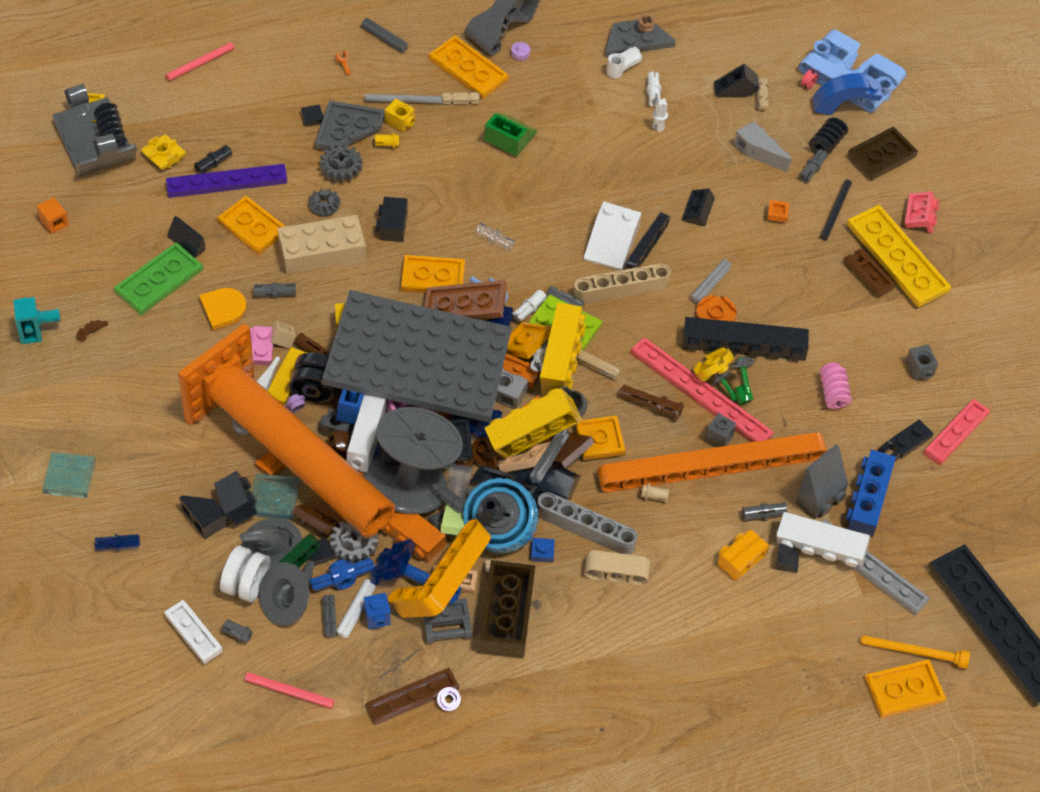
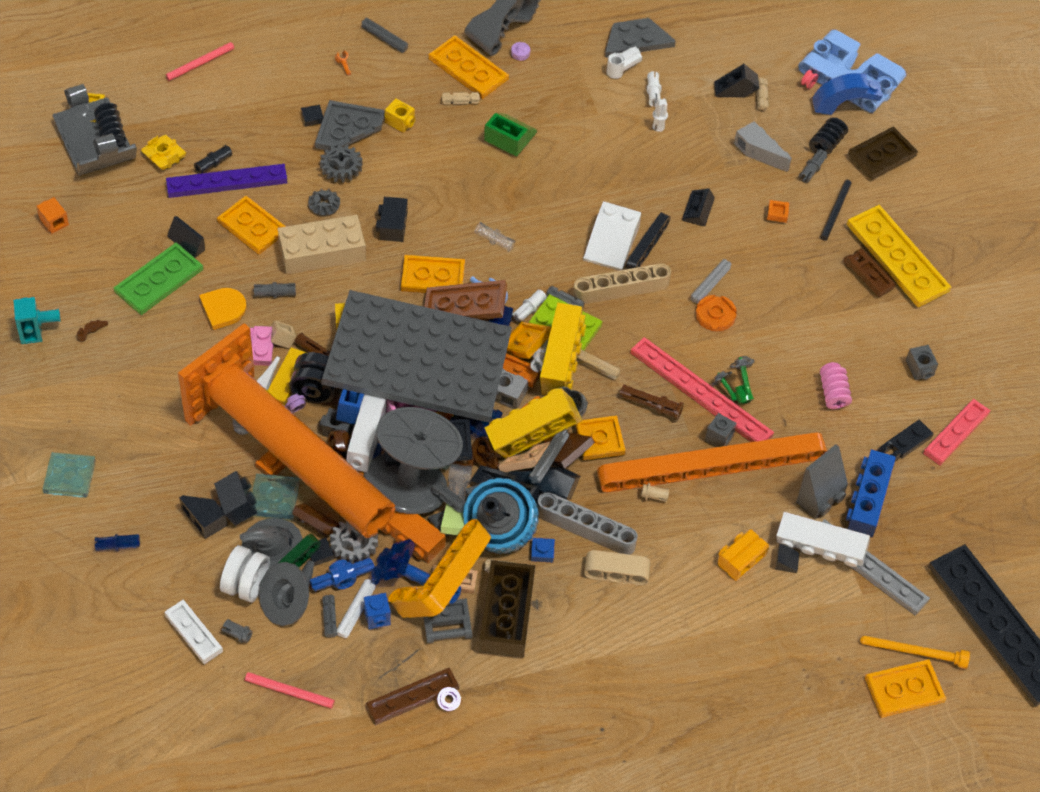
(387, 140): yellow pin -> none
(404, 98): light grey bar -> none
(646, 23): medium nougat bush -> none
(716, 362): yellow plate -> none
(746, 338): black brick -> none
(749, 513): dark grey pin -> none
(922, 211): coral bracket -> none

